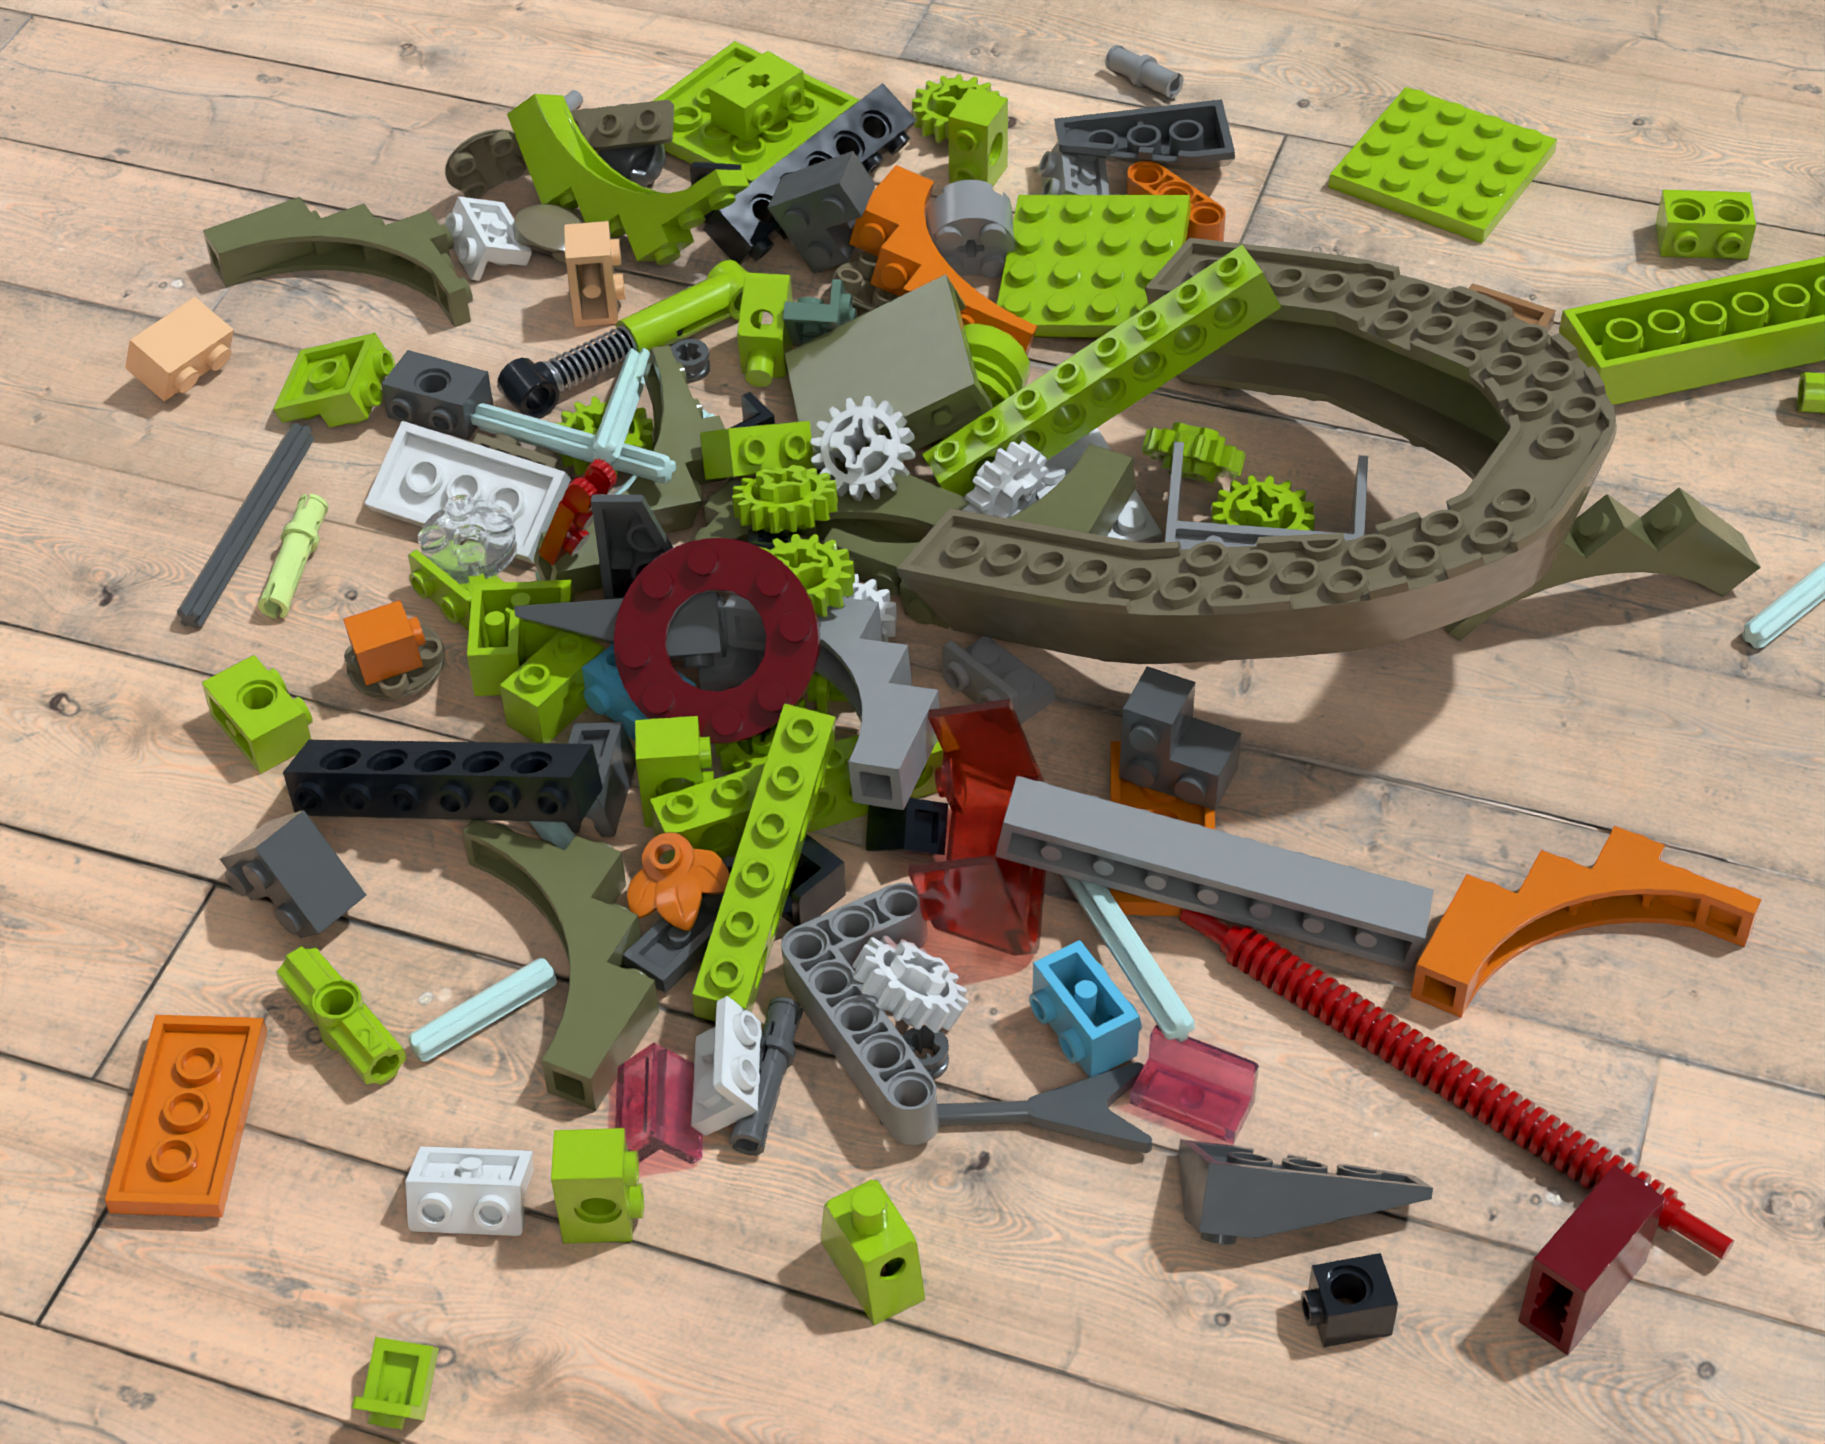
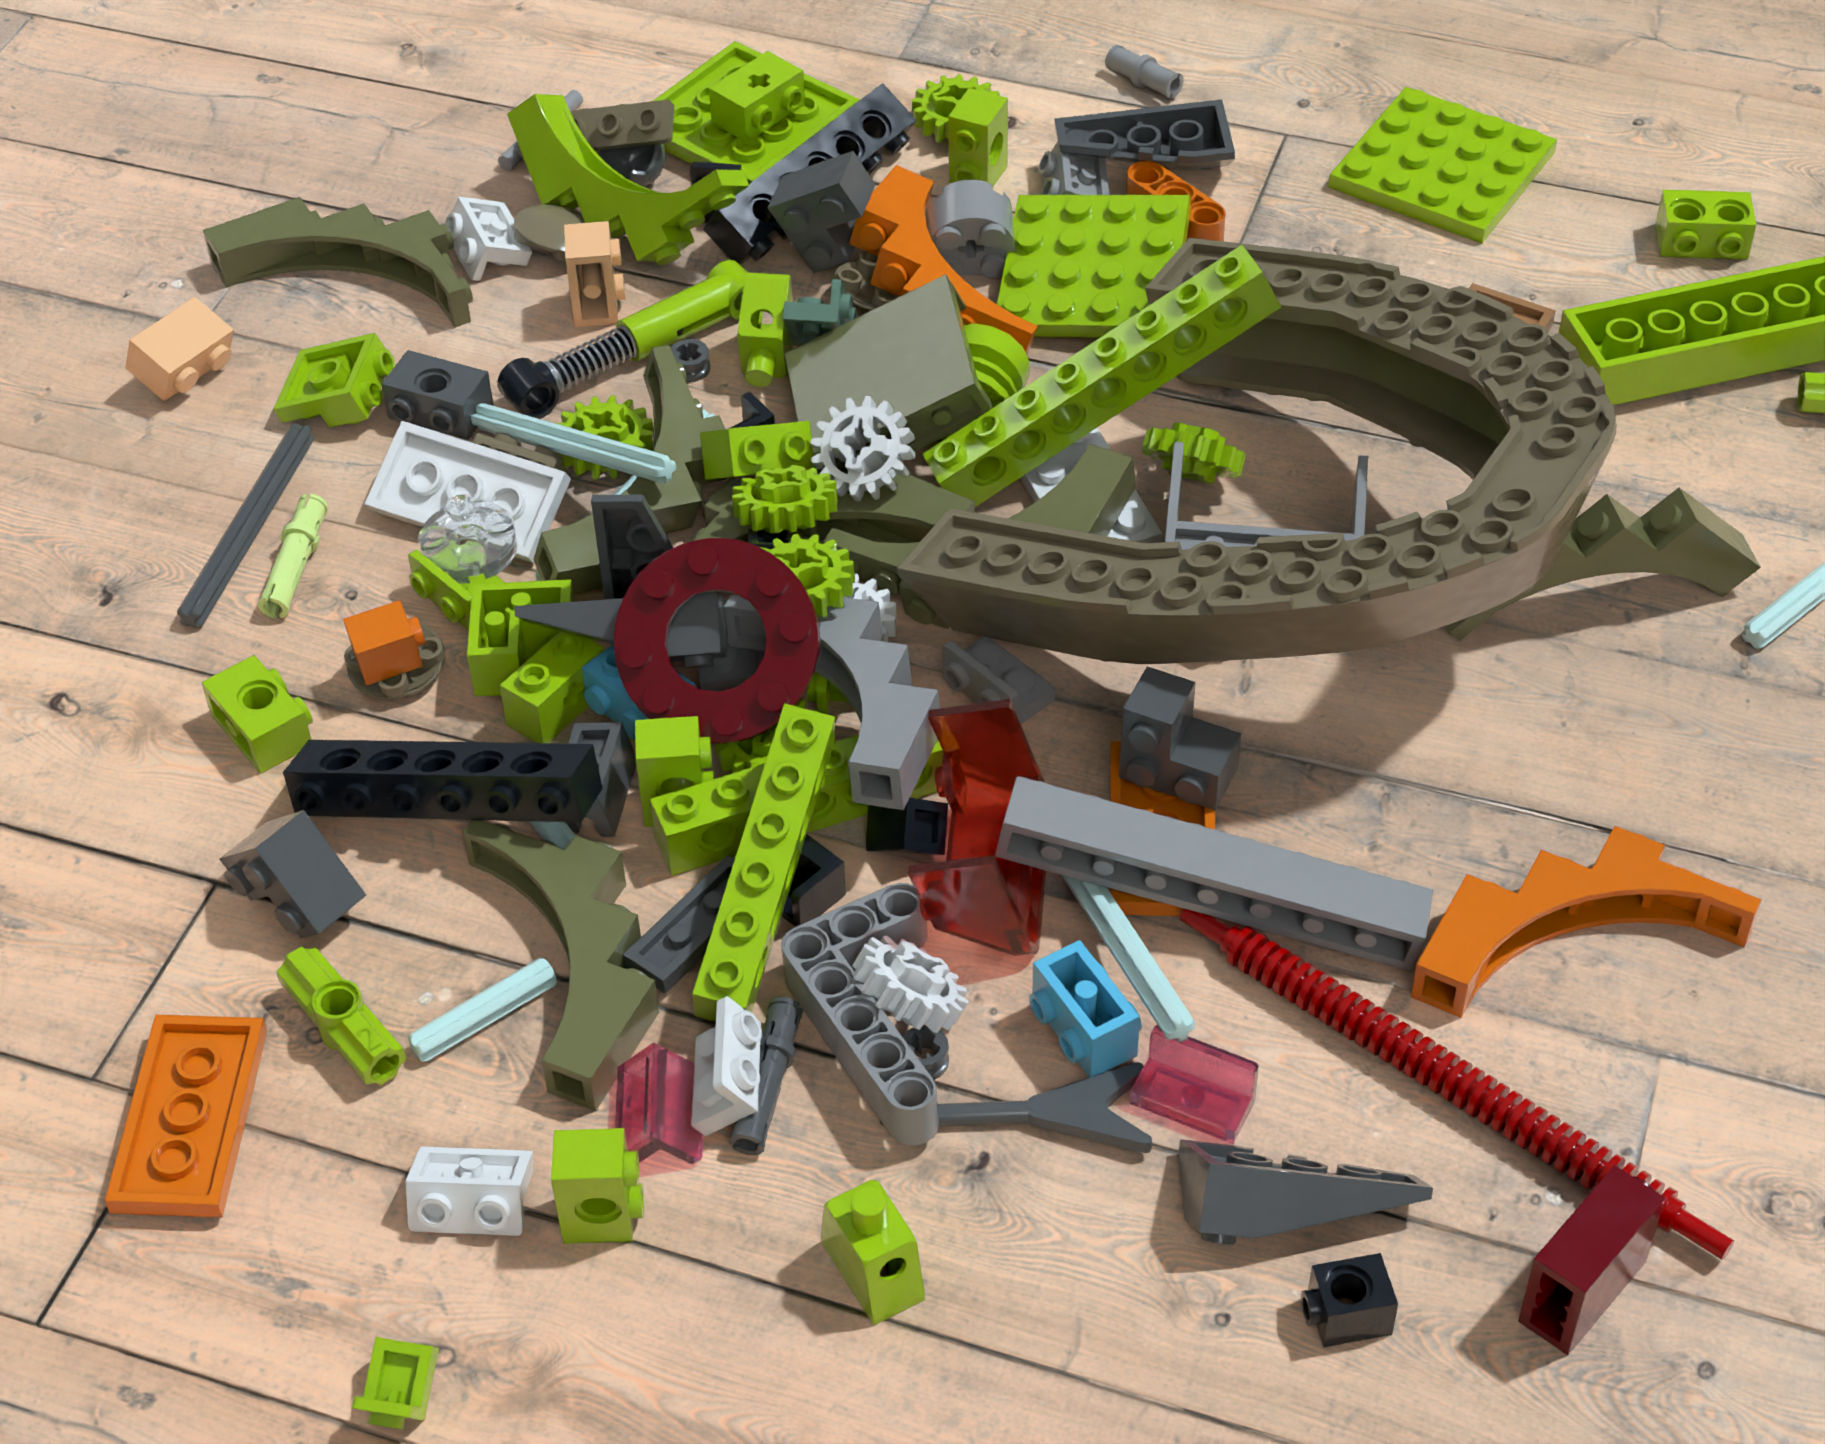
(484, 162): dark tan dish -> none
(574, 513): red hinge -> none
(621, 407): light aqua axle -> none
(677, 886): orange plate -> none
(1008, 482): white gear -> none
(1263, 505): lime gear -> none

